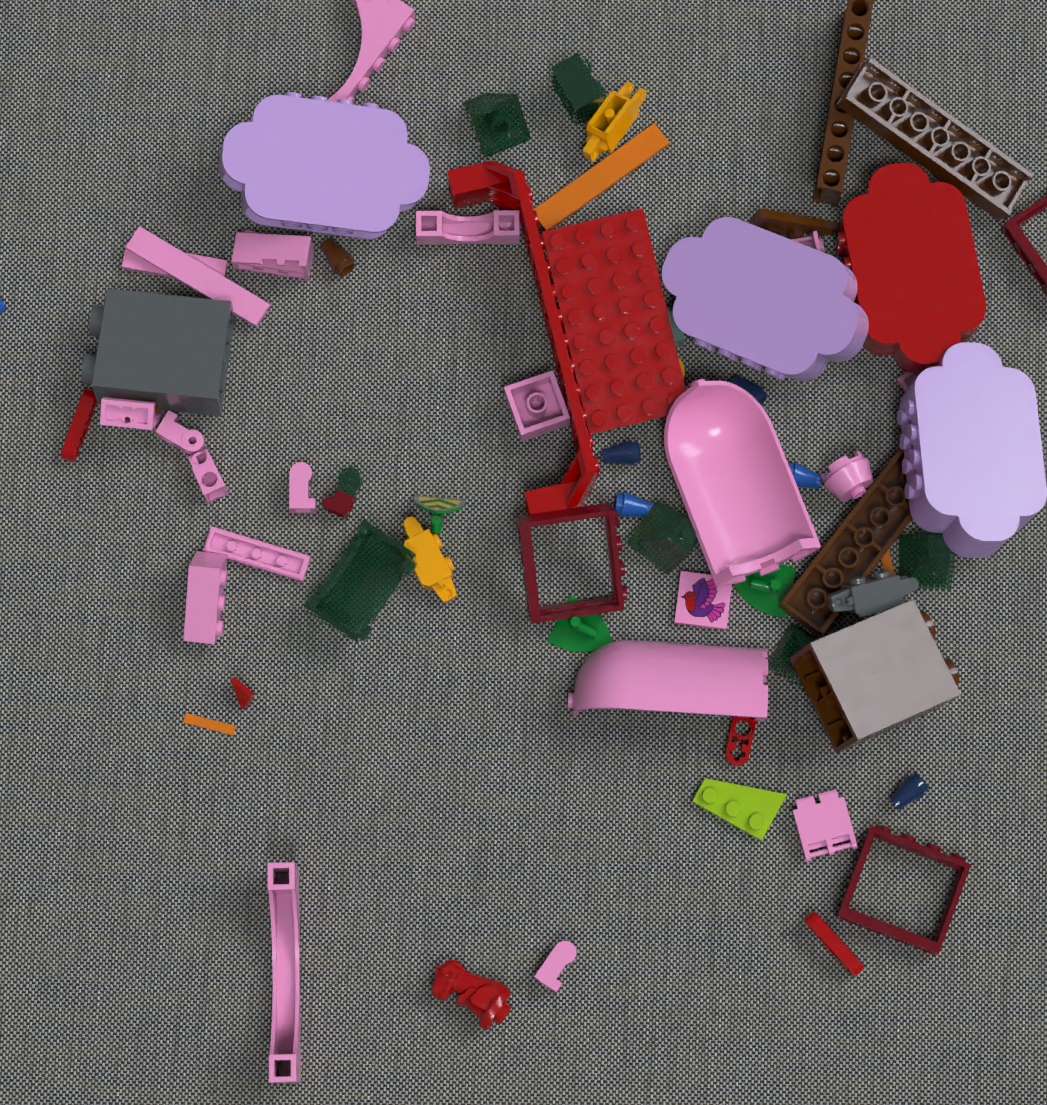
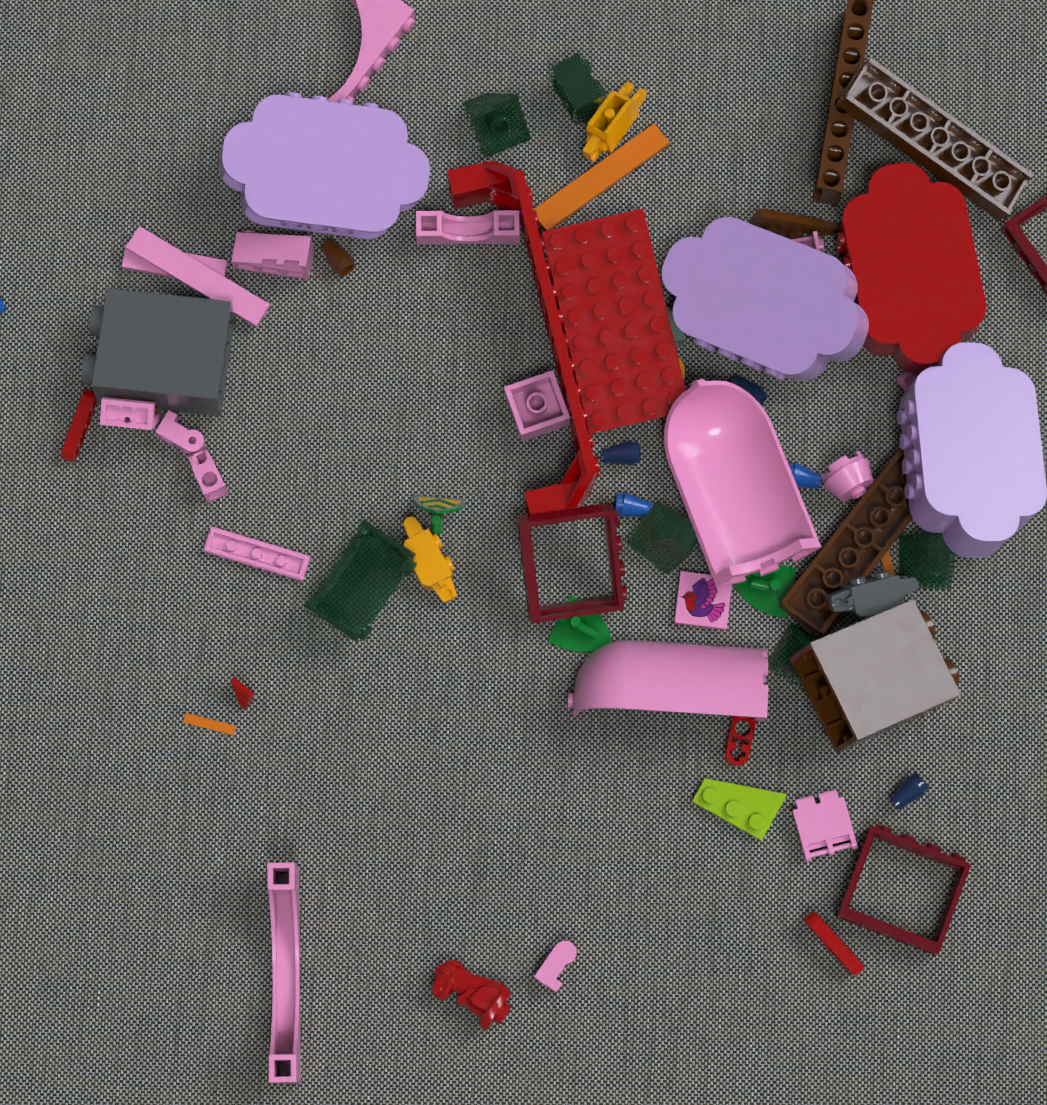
(205, 597): bright pink wedge -> none
(299, 489): bright pink leg -> none
(346, 493): leg -> none

